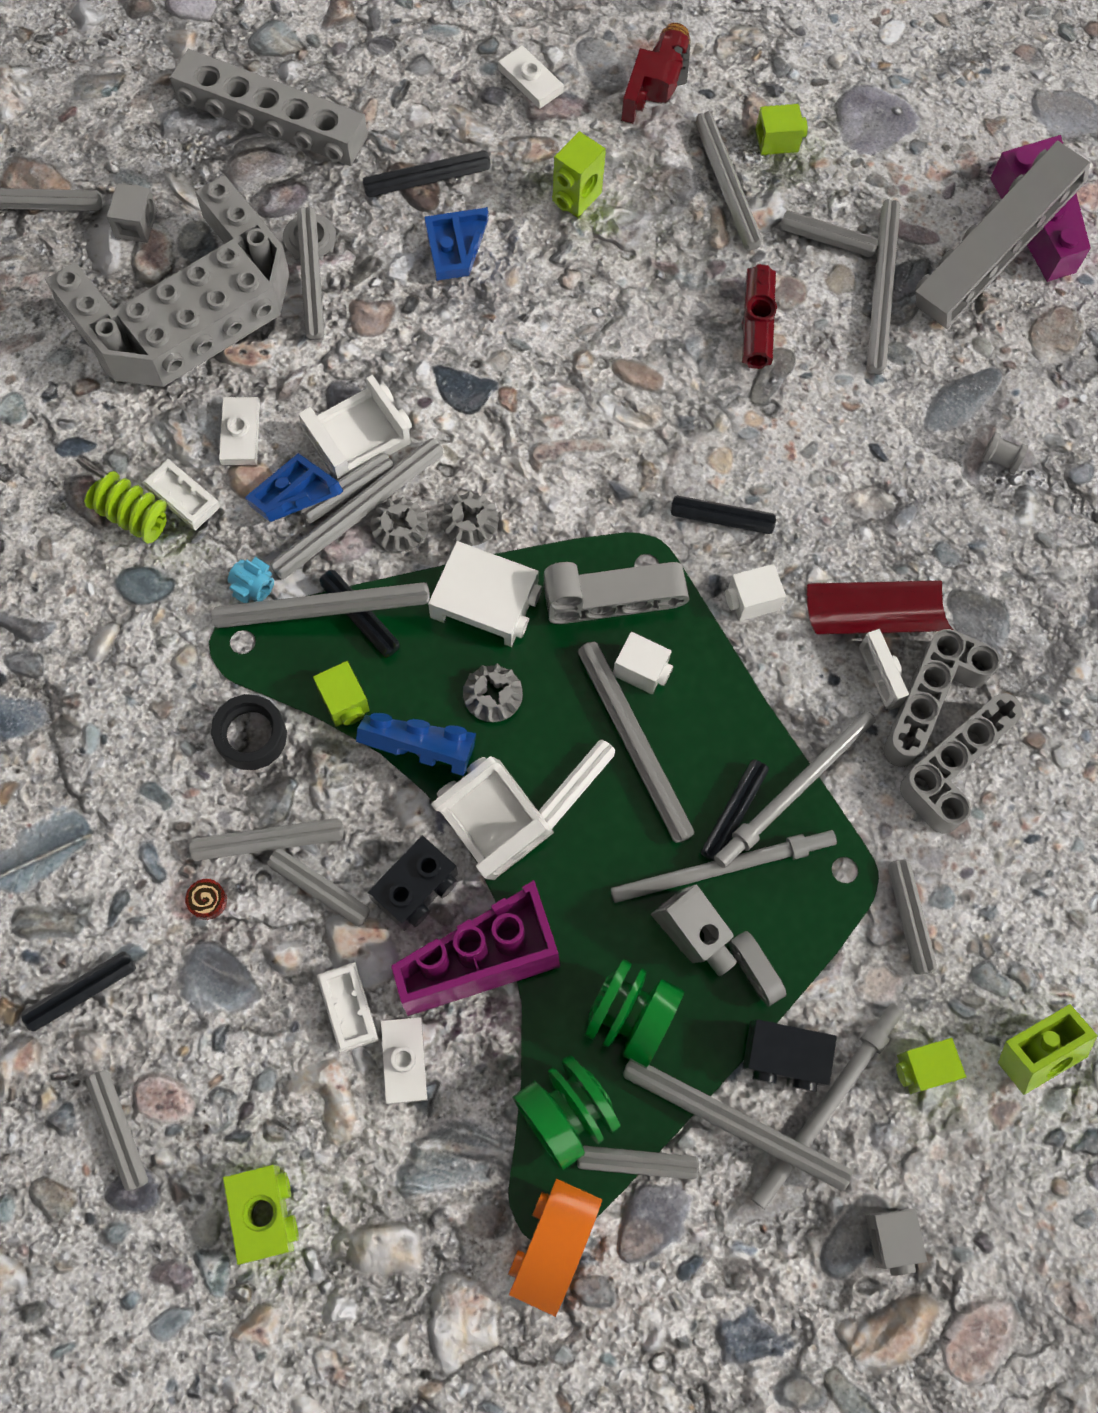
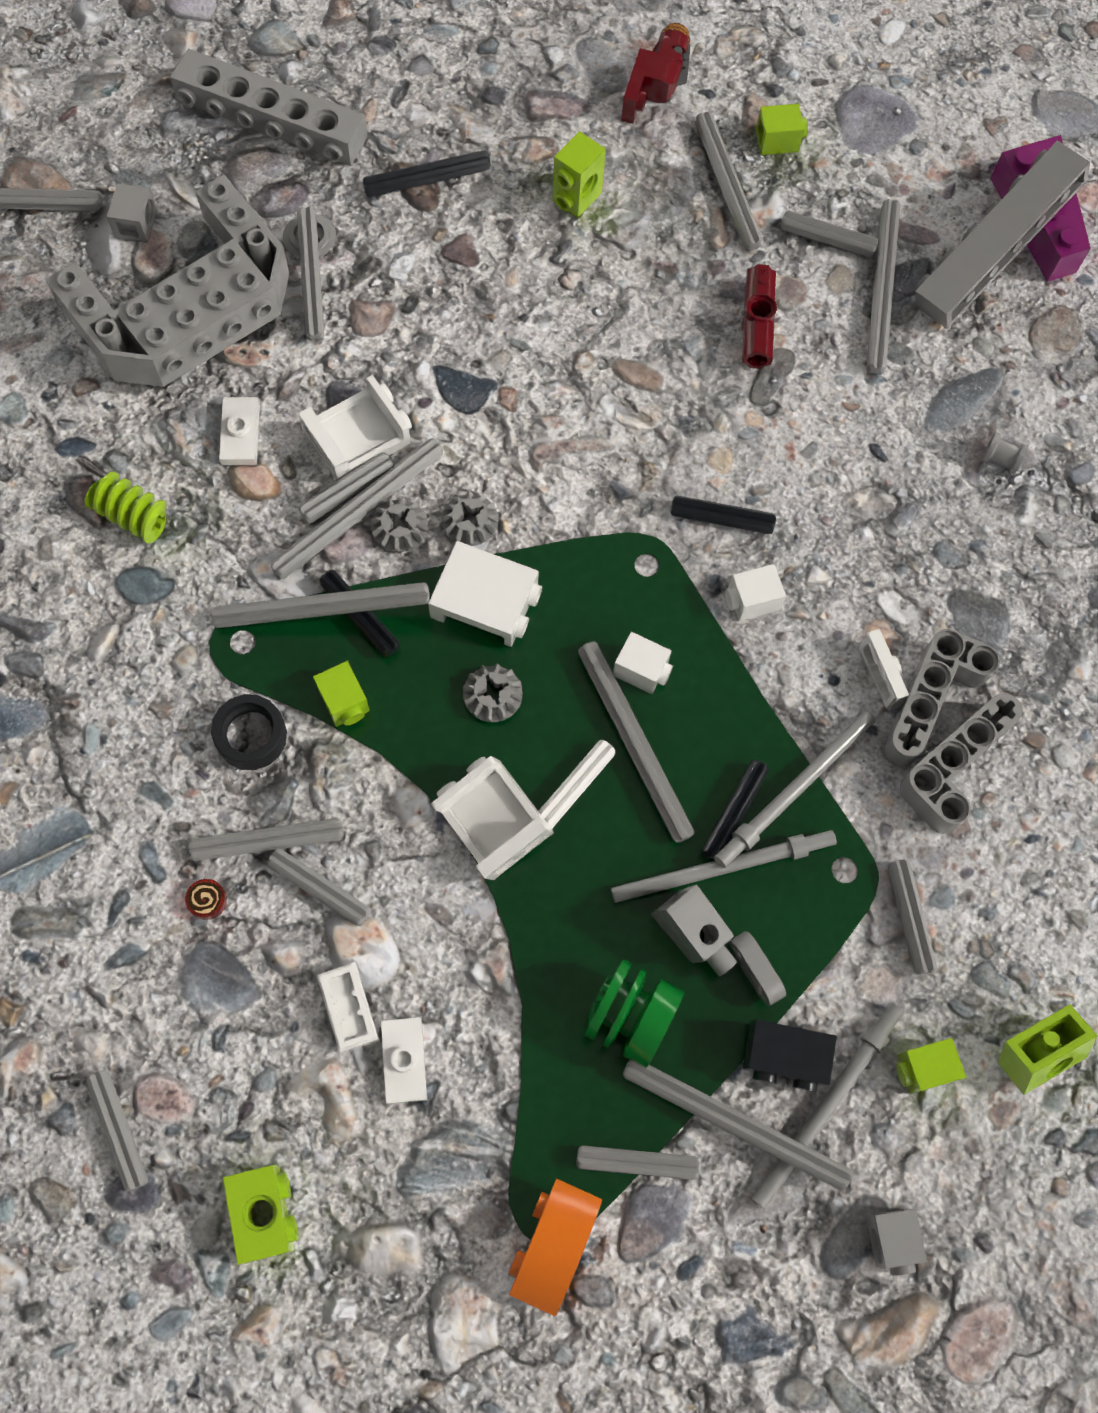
(78, 991): black axle -> none
(181, 494): white plate -> none
(250, 580): medium azure gear -> none
(292, 488): blue wing -> none
(414, 884): black brick -> none
(430, 743): blue wing -> none
(455, 241): blue wing -> none
(480, 955): magenta wedge -> none
(530, 77): white plate -> none
(567, 1111): green wheel -> none
(612, 592): light grey beam -> none
(876, 605): dark red sticker -> none

